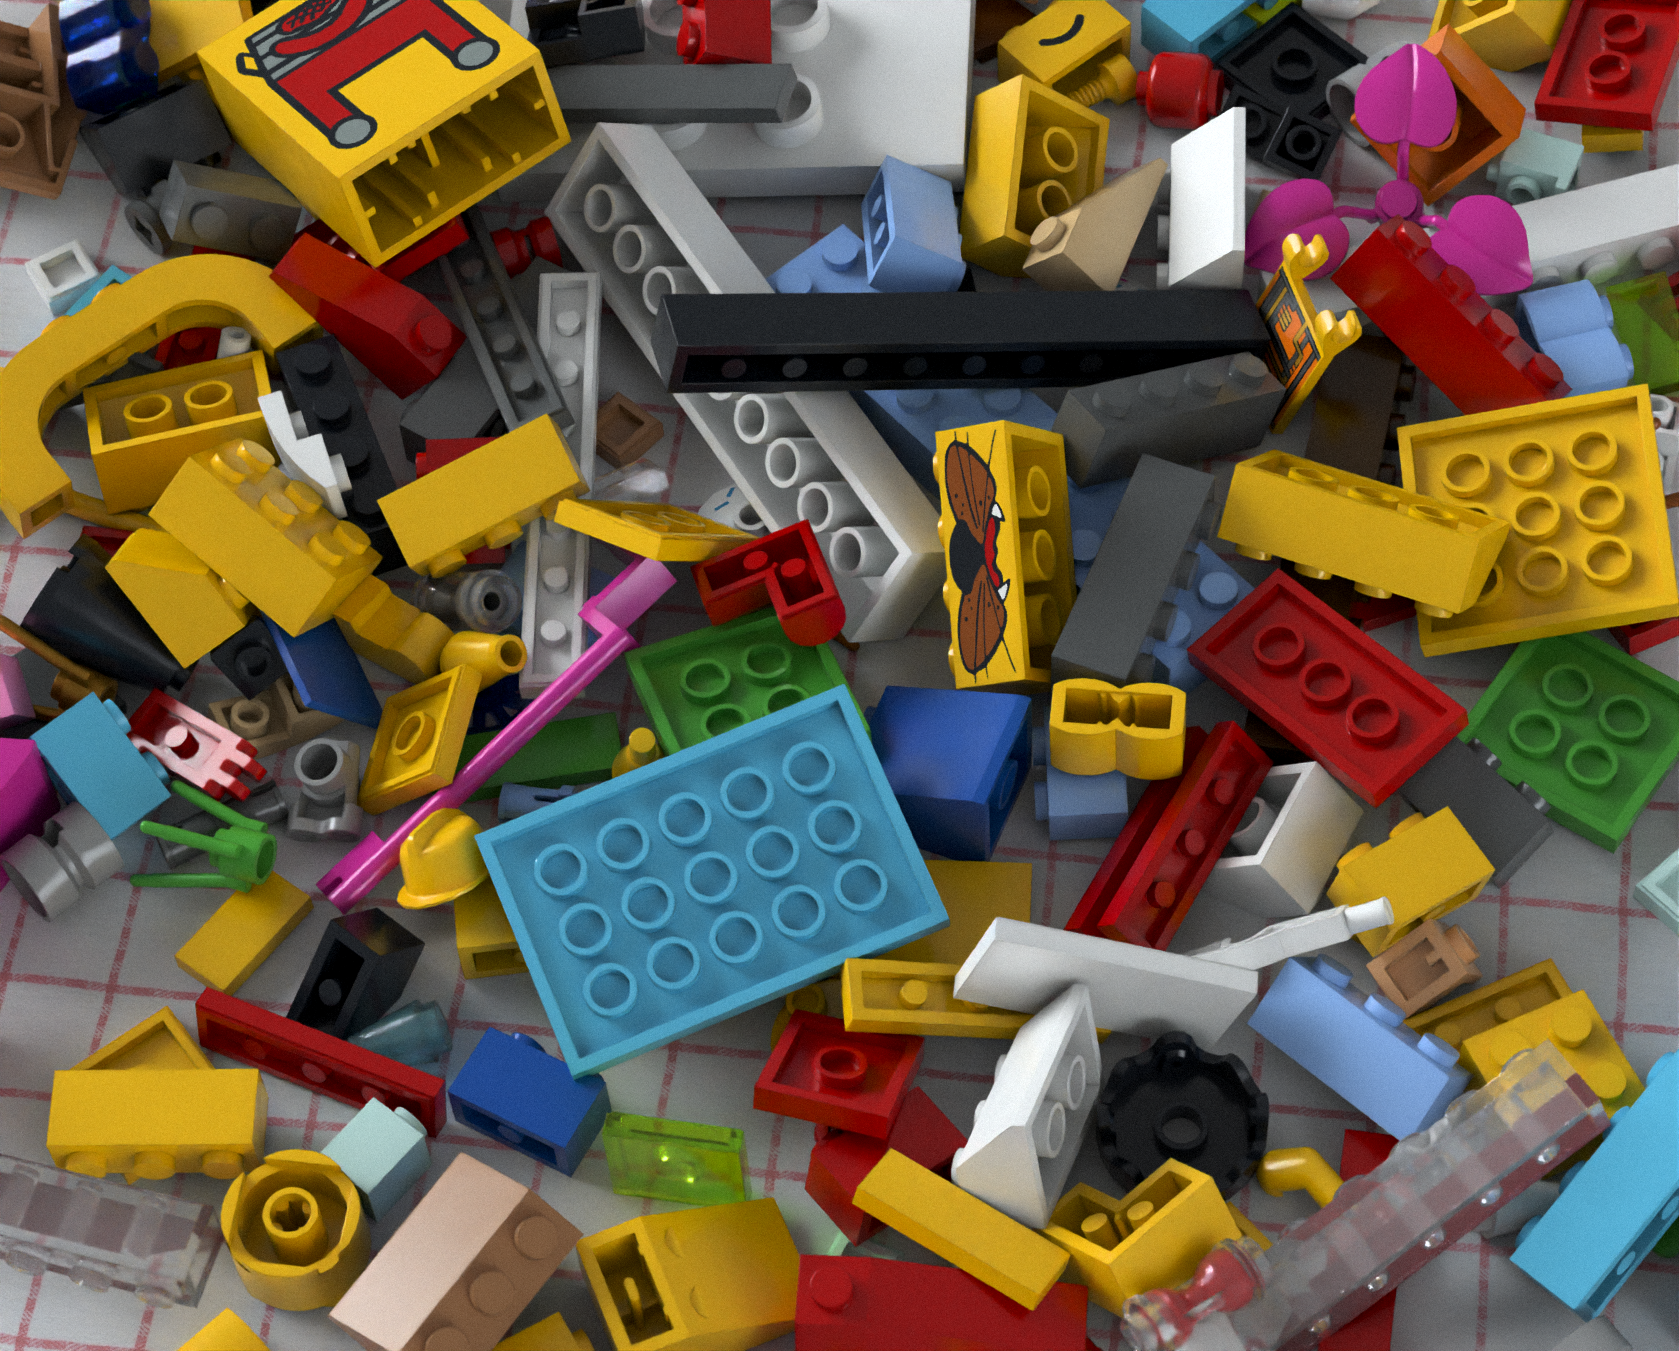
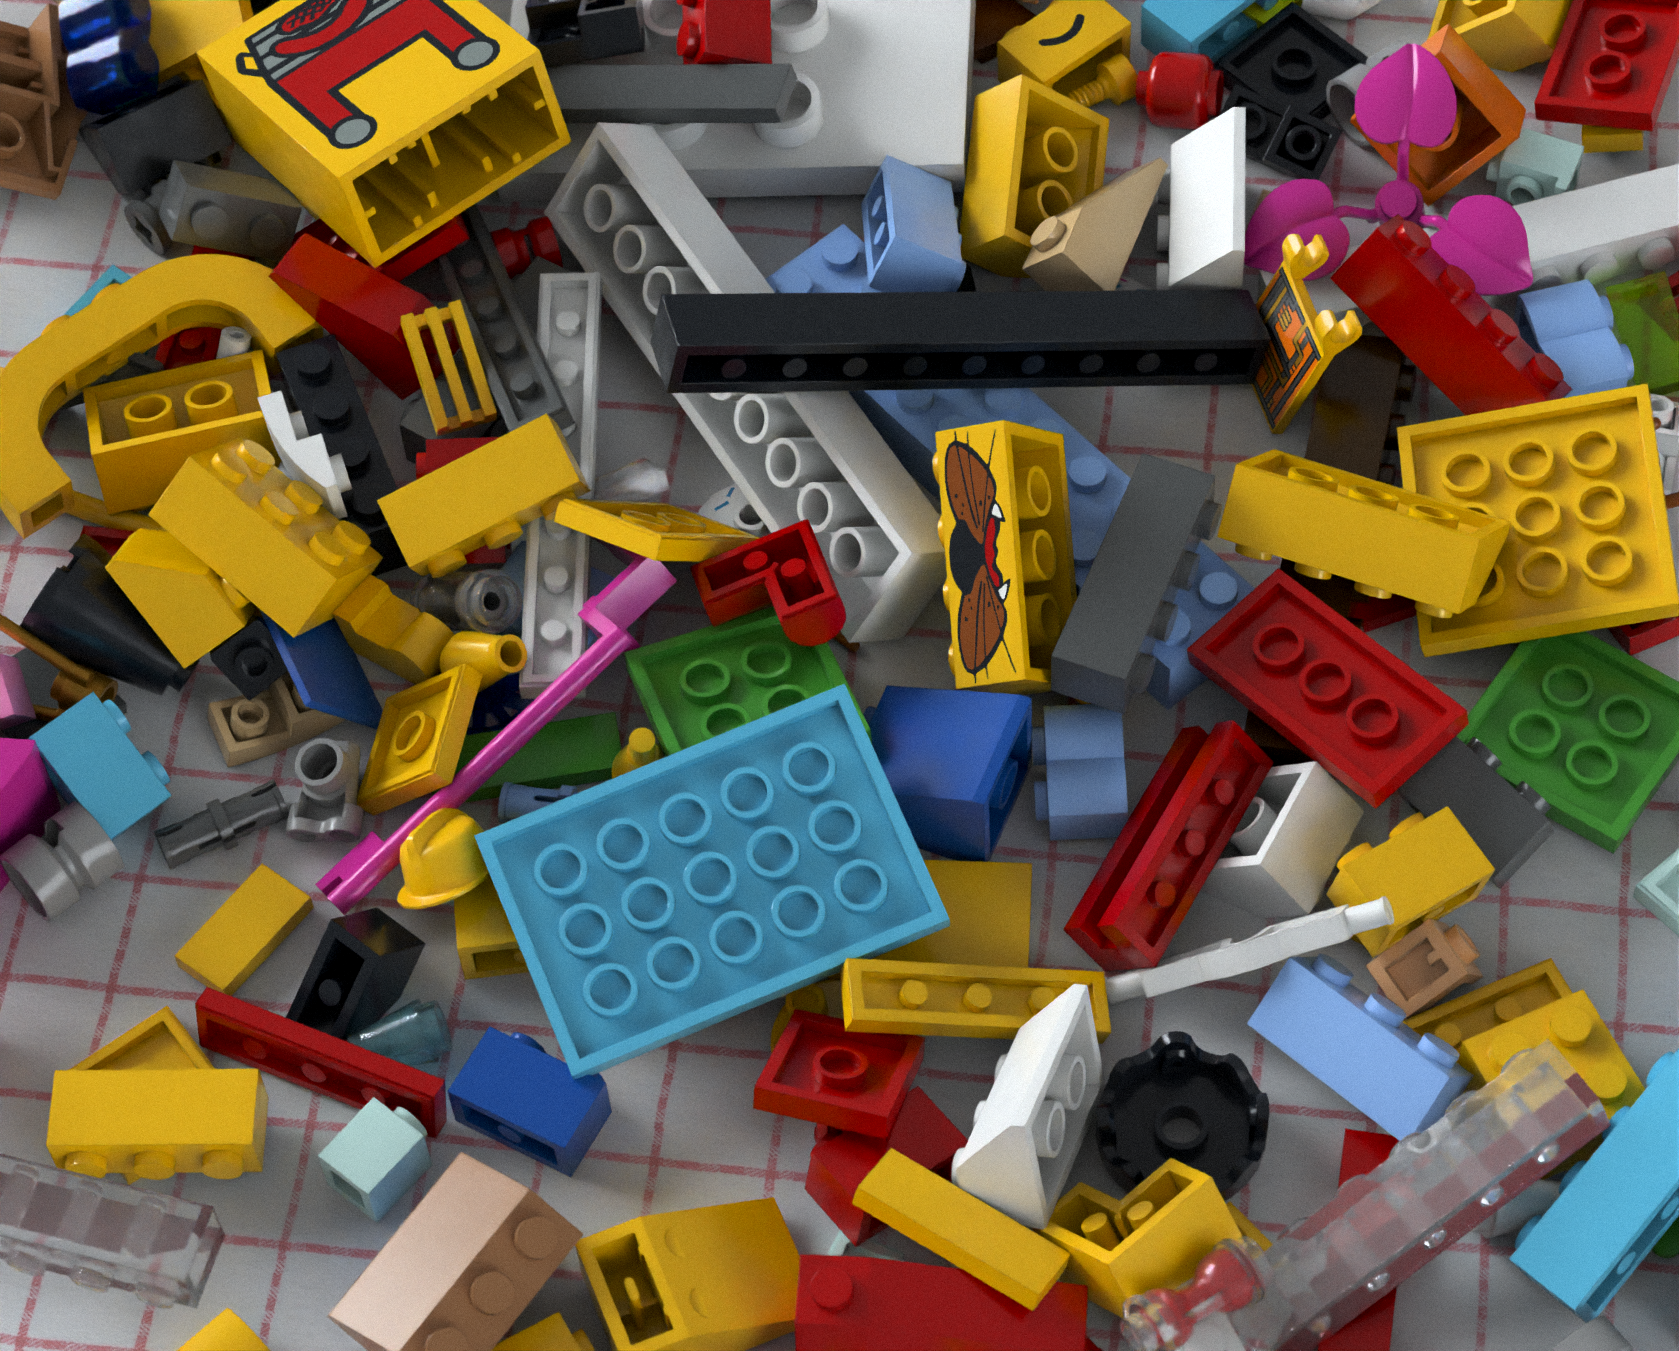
(62, 275): white tile -> none
(194, 747): hinge -> none
(242, 853): bright green plant -> none
(296, 1230): yellow brick -> none
(433, 319): none -> yellow tile
(625, 431): medium nougat tile -> none
(676, 1160): clear neon green tile -> none
(1112, 728): yellow brick -> none
(1128, 985): white tile -> none
(1167, 414): dark grey brick -> none
(1298, 1170): yellow arm -> none

